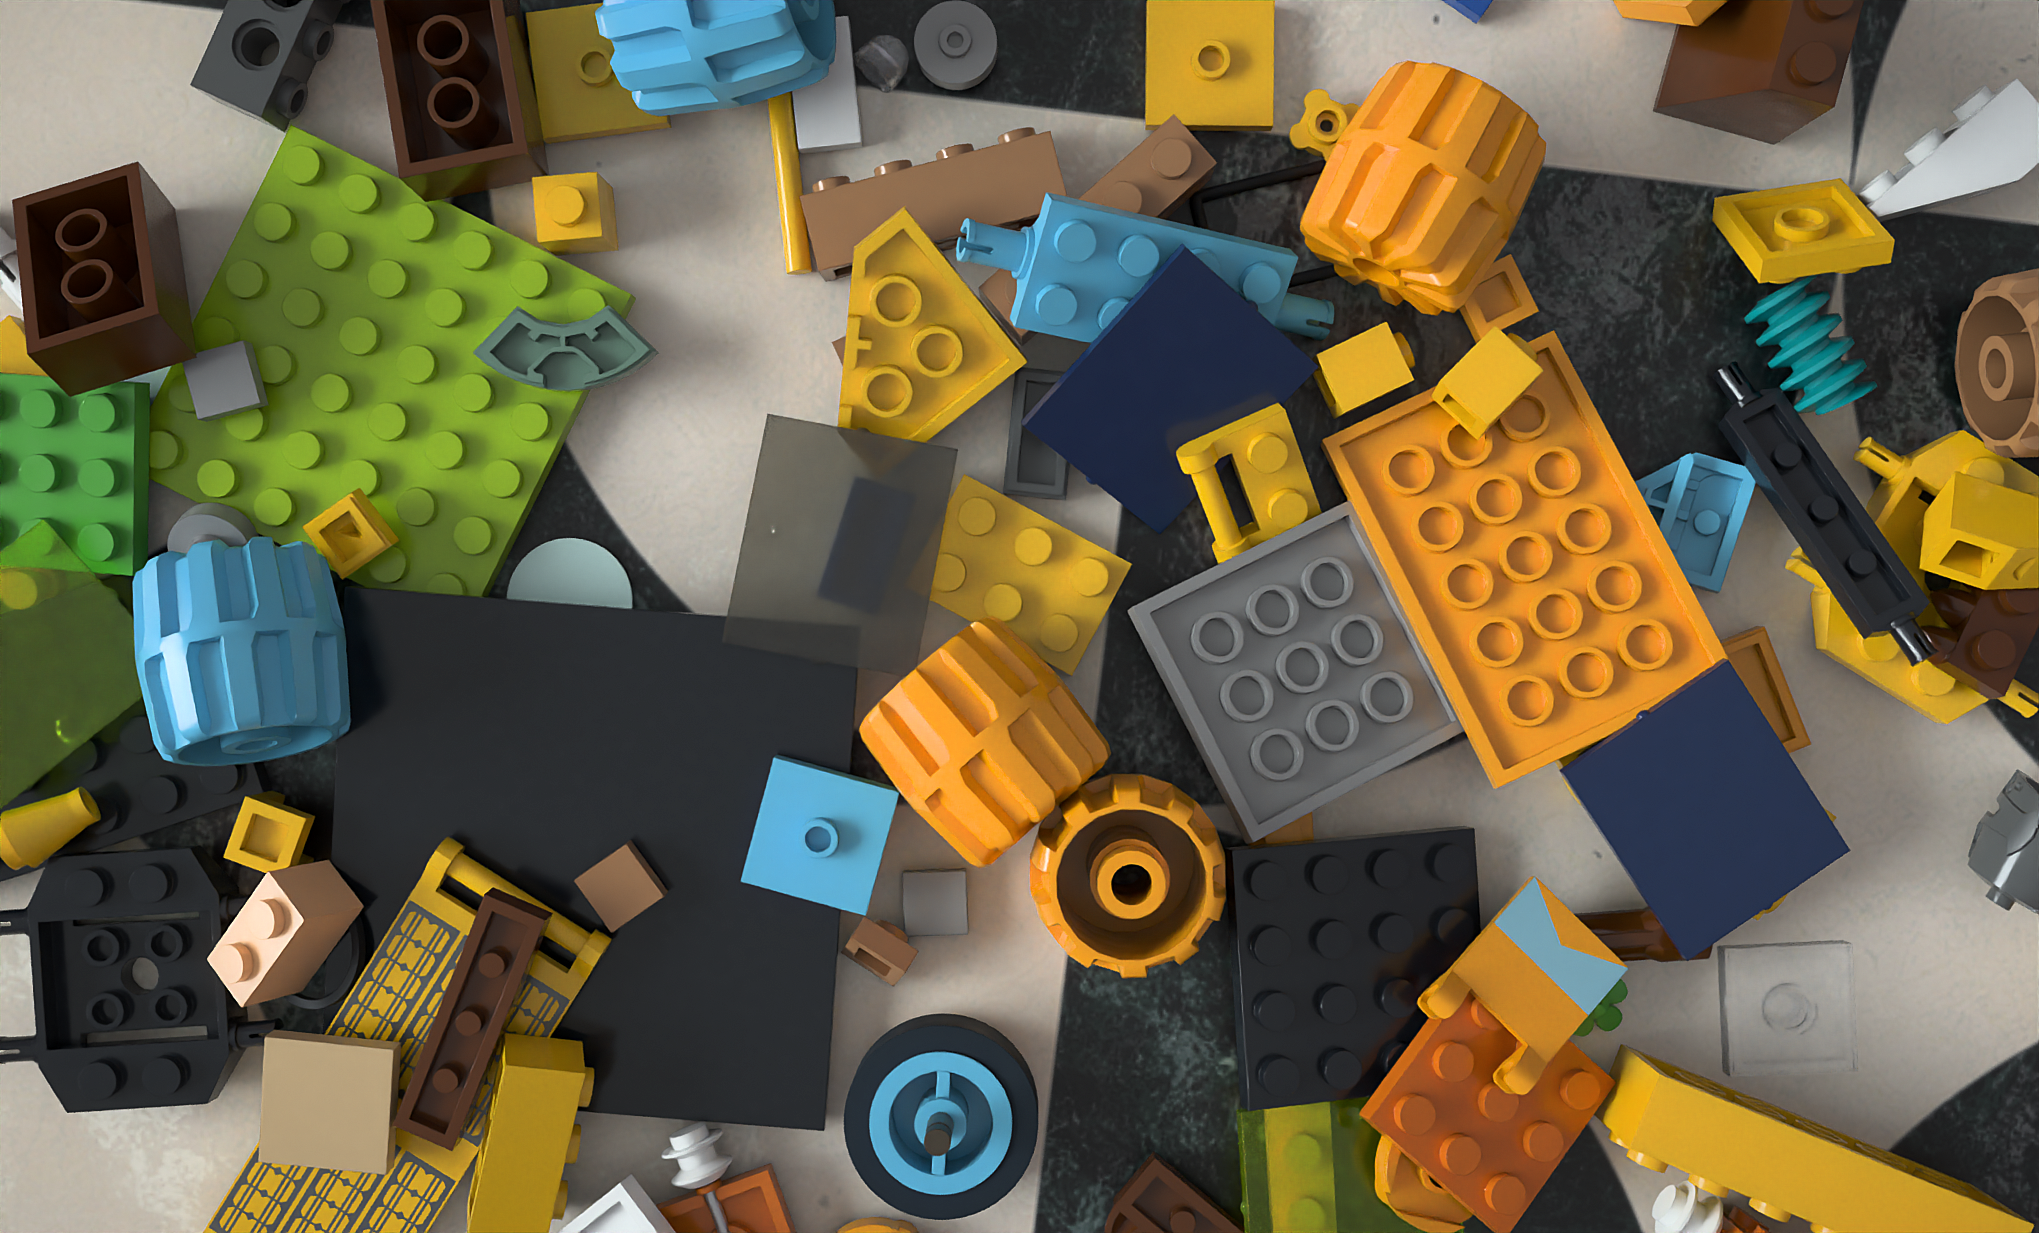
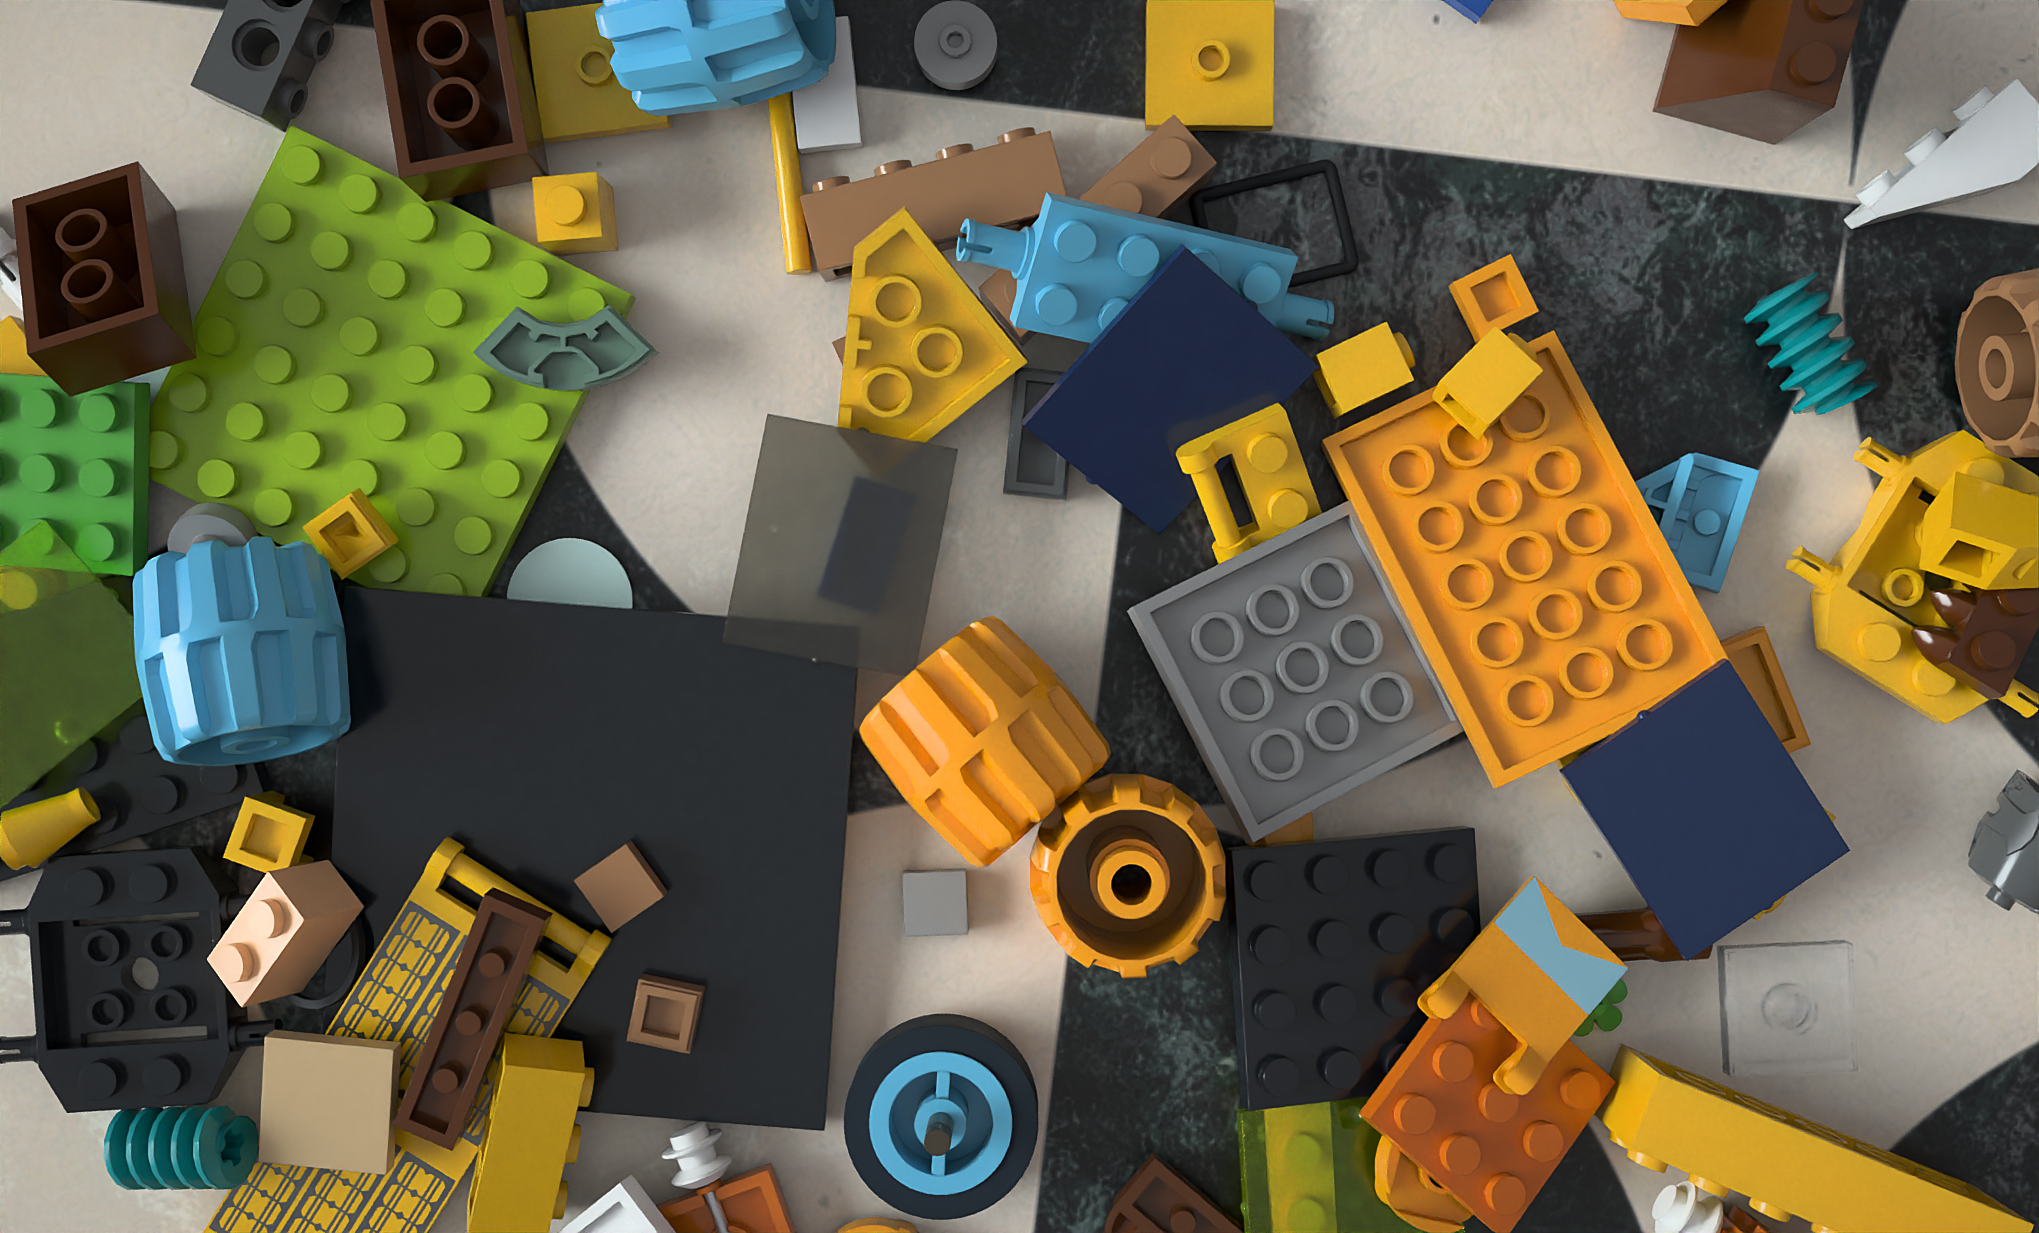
(180, 1148): none -> teal piece
(225, 381): light grey tile -> none
(665, 1013): none -> medium nougat tile
(820, 834): medium azure plate -> none
(880, 949): medium nougat plate -> none
(882, 61): clear hinge -> none
(1025, 572): yellow plate -> none
(1320, 108): yellow plate -> none
(1424, 186): light orange wheel -> none
(1802, 231): yellow plate -> none
(1823, 514): black plate -> none

